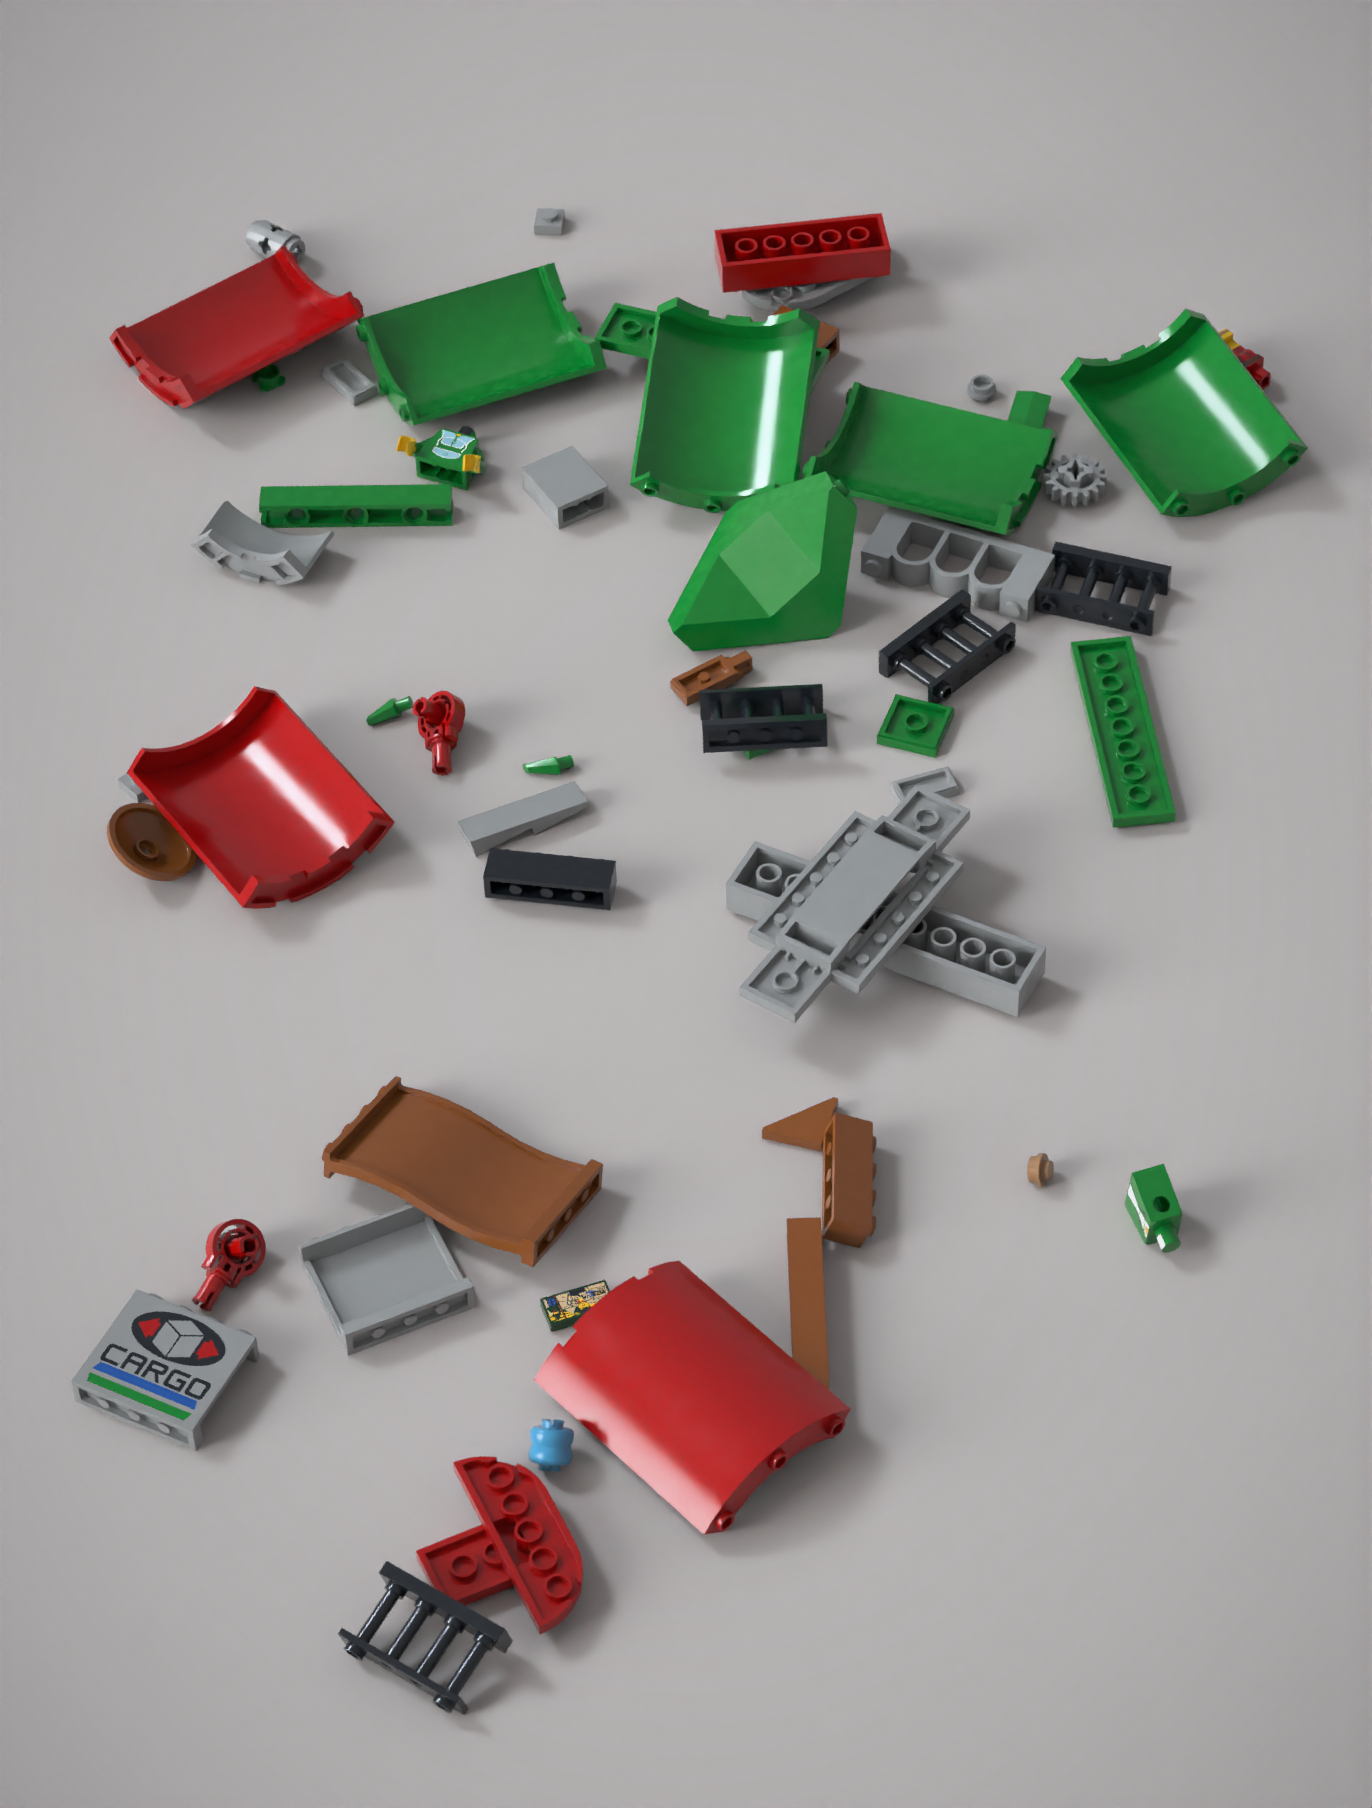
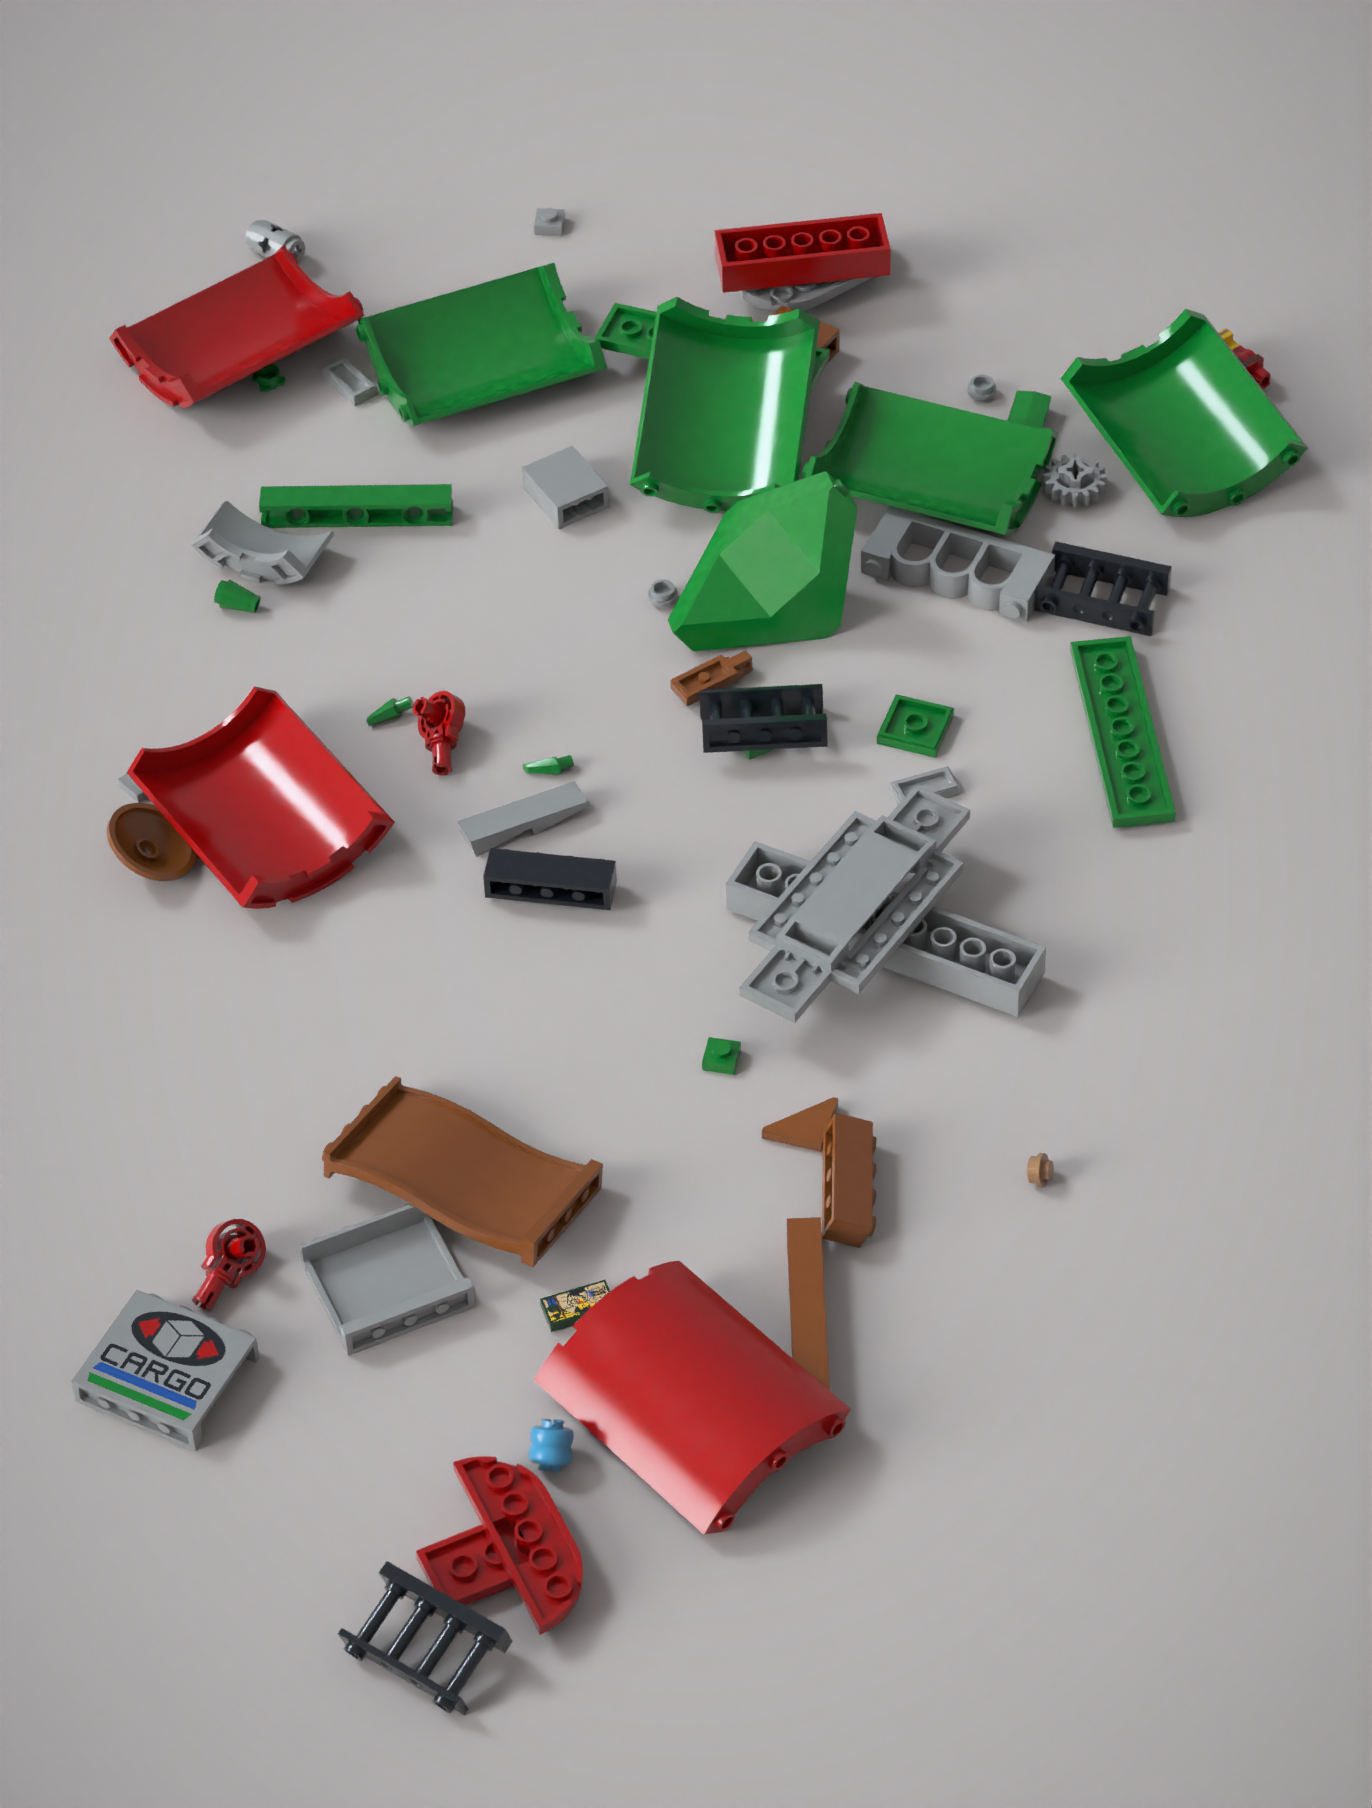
(235, 597): none -> green cone
(446, 456): green torso -> none
(663, 593): none -> light grey plate
(721, 1055): none -> green plate
(939, 626): black fence -> none
(1154, 1207): green torso -> none

